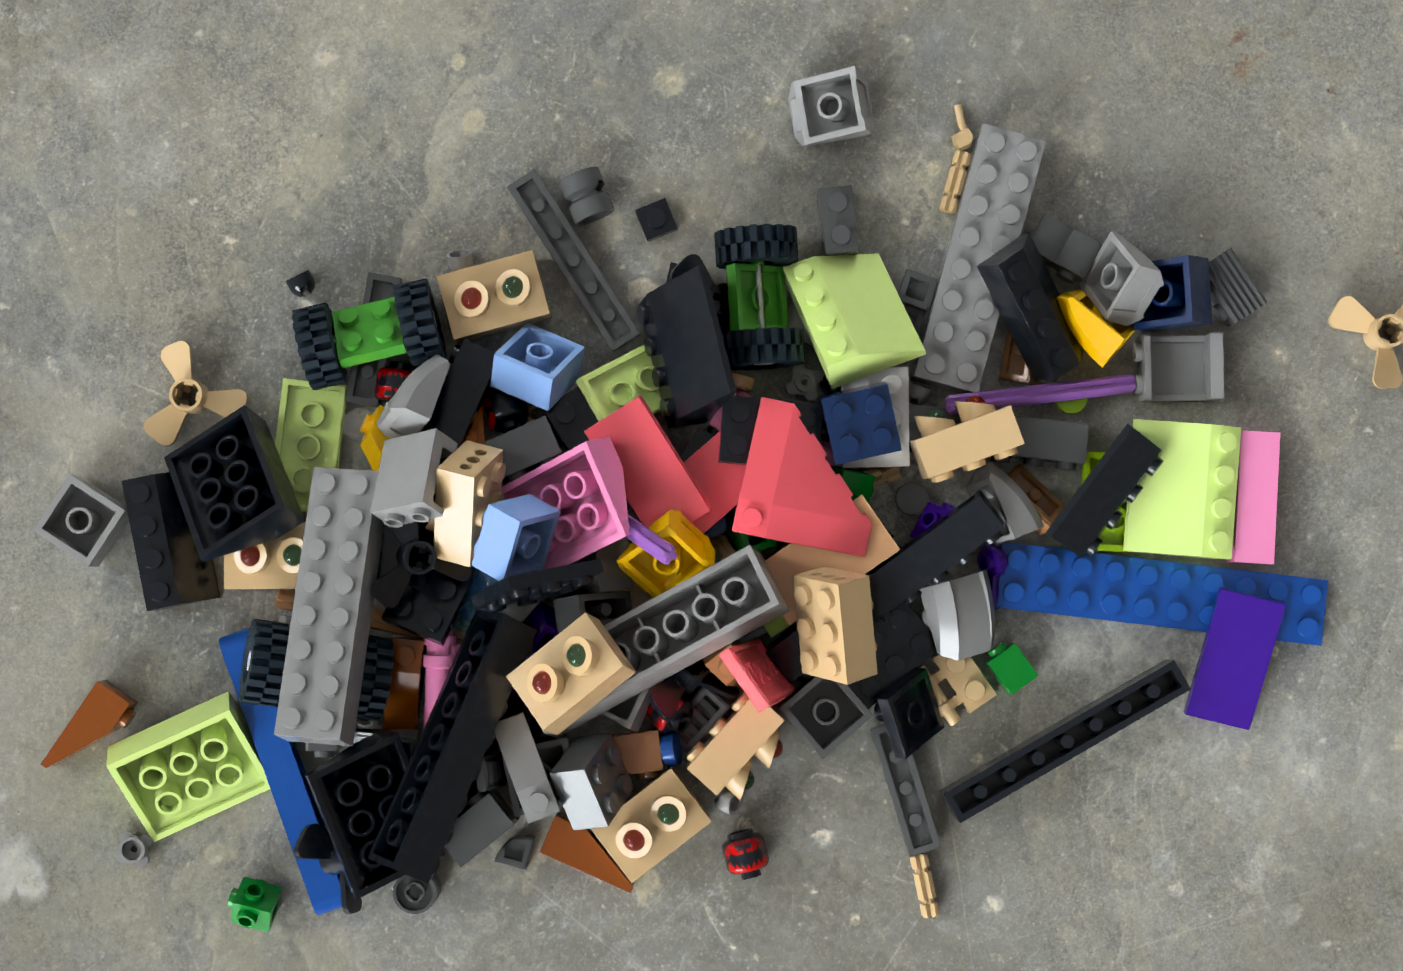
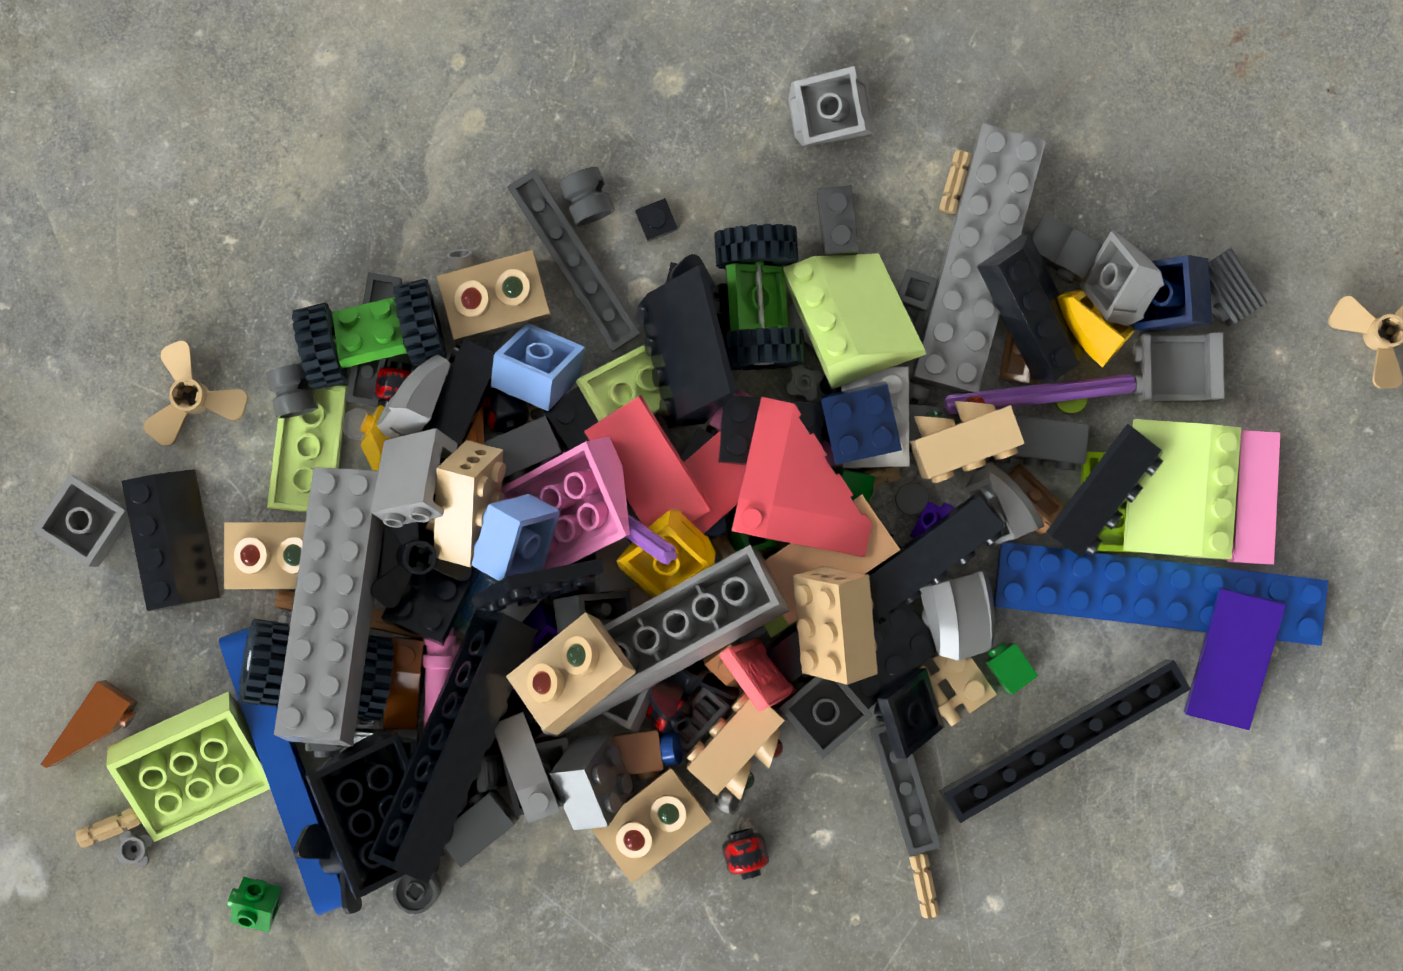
(107, 828): none -> tan axle
(233, 486): black slope -> none
(292, 391): none -> dark grey wheel
(302, 280): black hinge -> none
(516, 852): dark grey tile -> none
(583, 852): dark orange slope -> none
(743, 382): light nougat tile -> none
(962, 139): tan hand -> none
(995, 562): dark purple plate -> none

